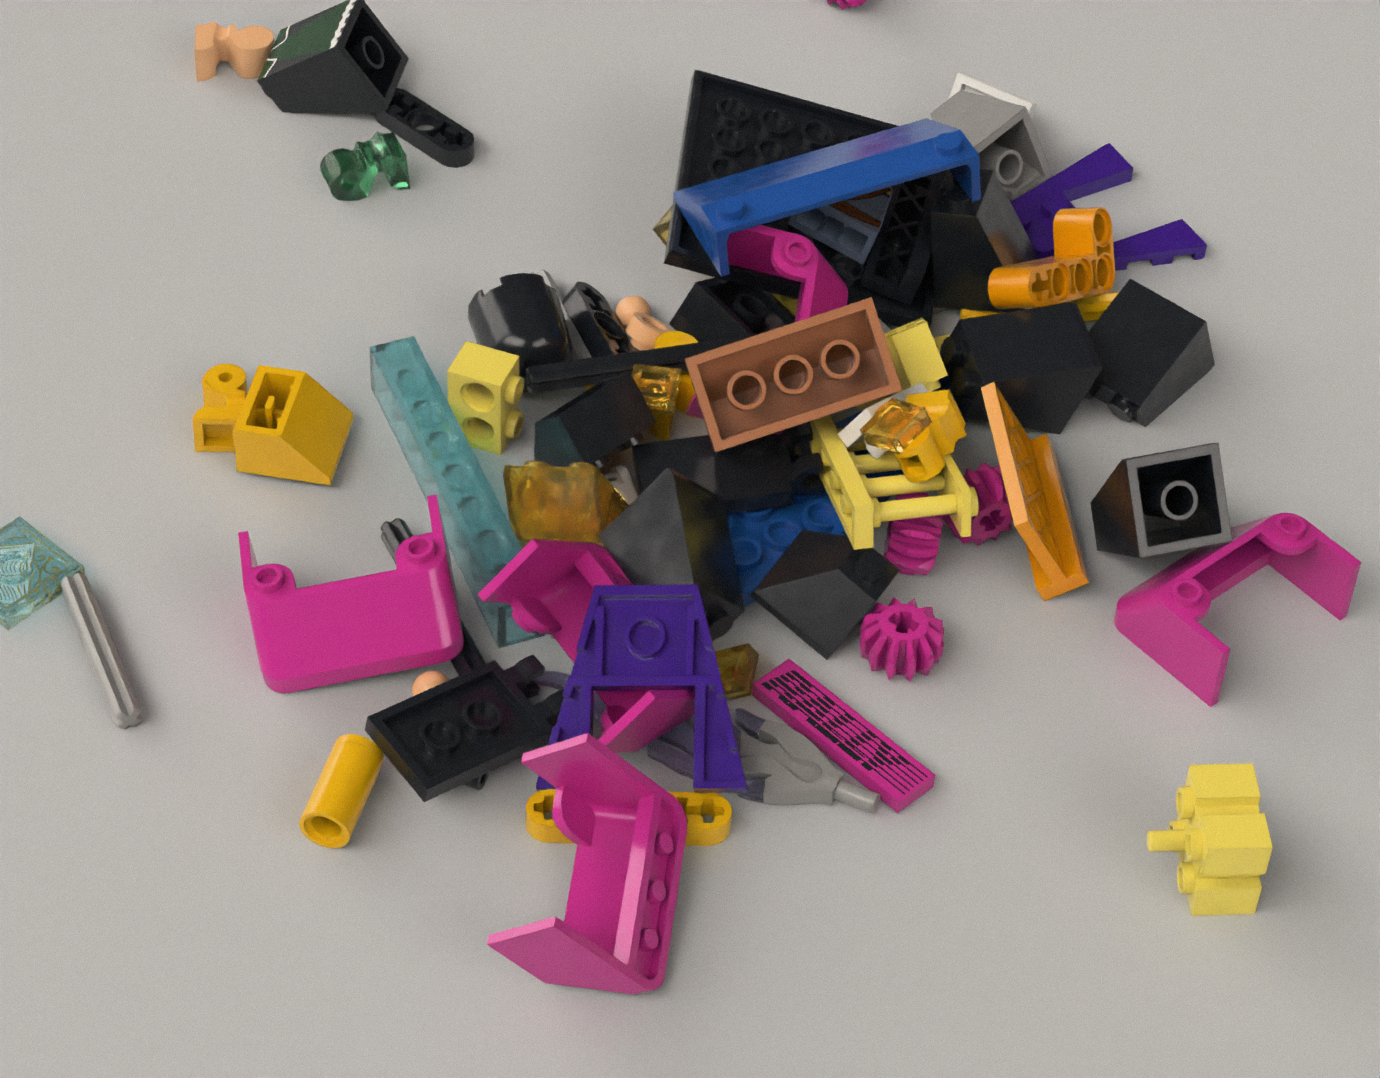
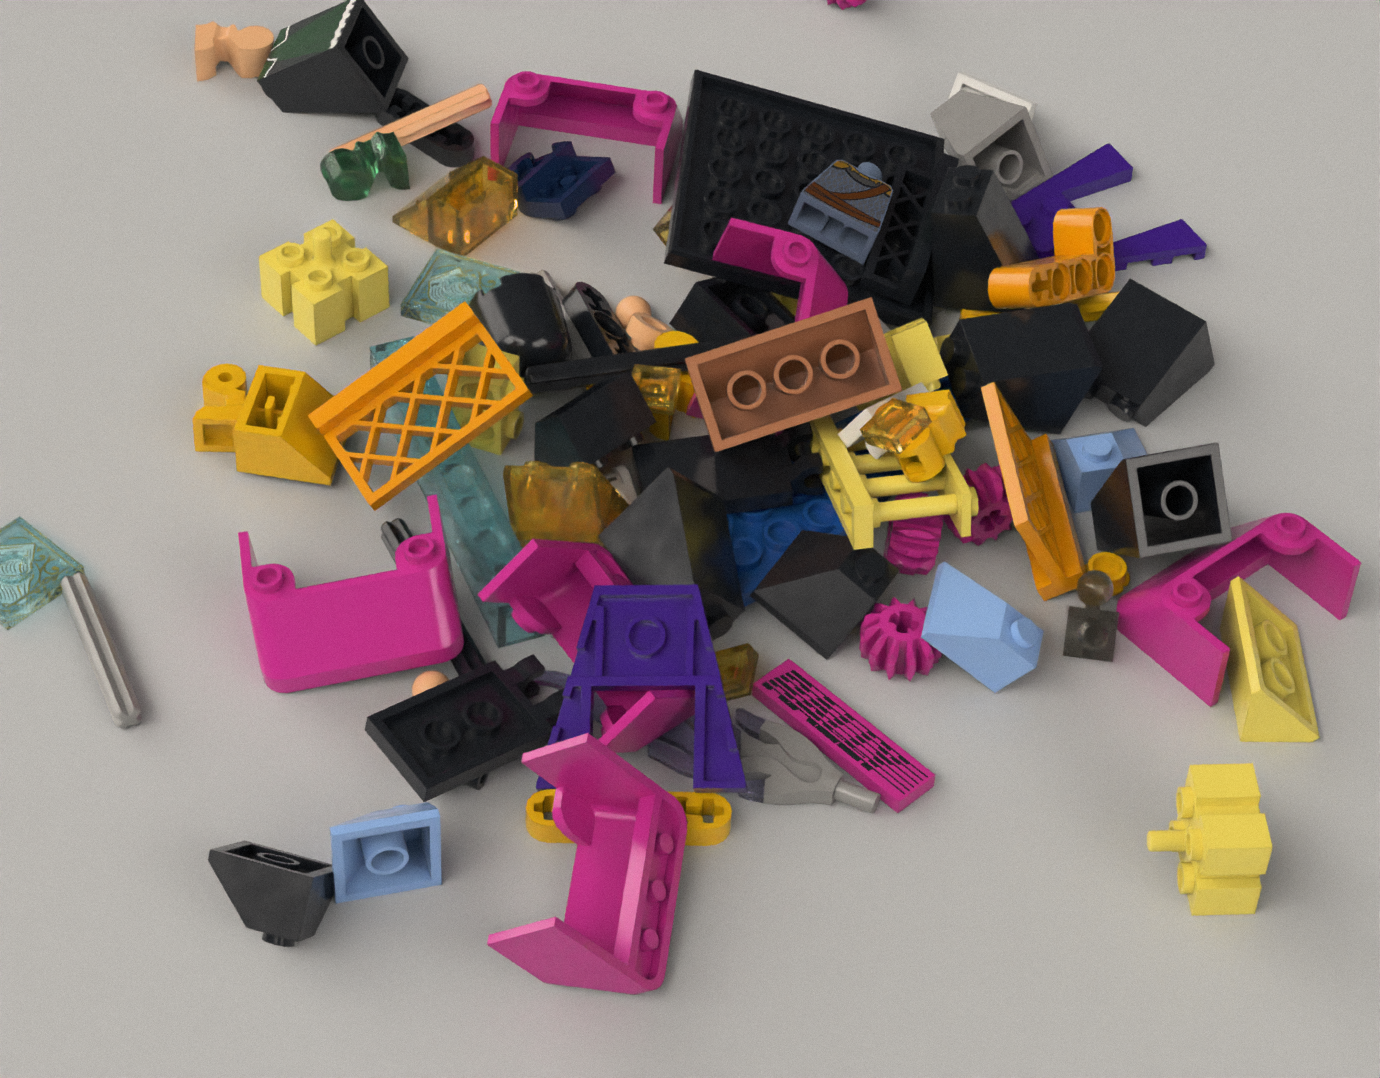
(274, 890): none -> black slope
(324, 281): none -> light yellow brick
(341, 791): yellow pin -> none
(386, 852): none -> light blue slope
(432, 117): none -> light nougat axle
(432, 352): none -> light orange fence
(447, 283): none -> clear light blue tile
(463, 206): none -> clear yellow slope
(558, 181): none -> dark blue slope
(589, 111): none -> dark pink windscreen
(823, 179): blue slope -> none
(979, 630): none -> light blue slope
(1090, 460): none -> light blue slope
(1091, 630): none -> clear smoke piece
(1113, 566): none -> yellow plate
(1266, 670): none -> light yellow slope

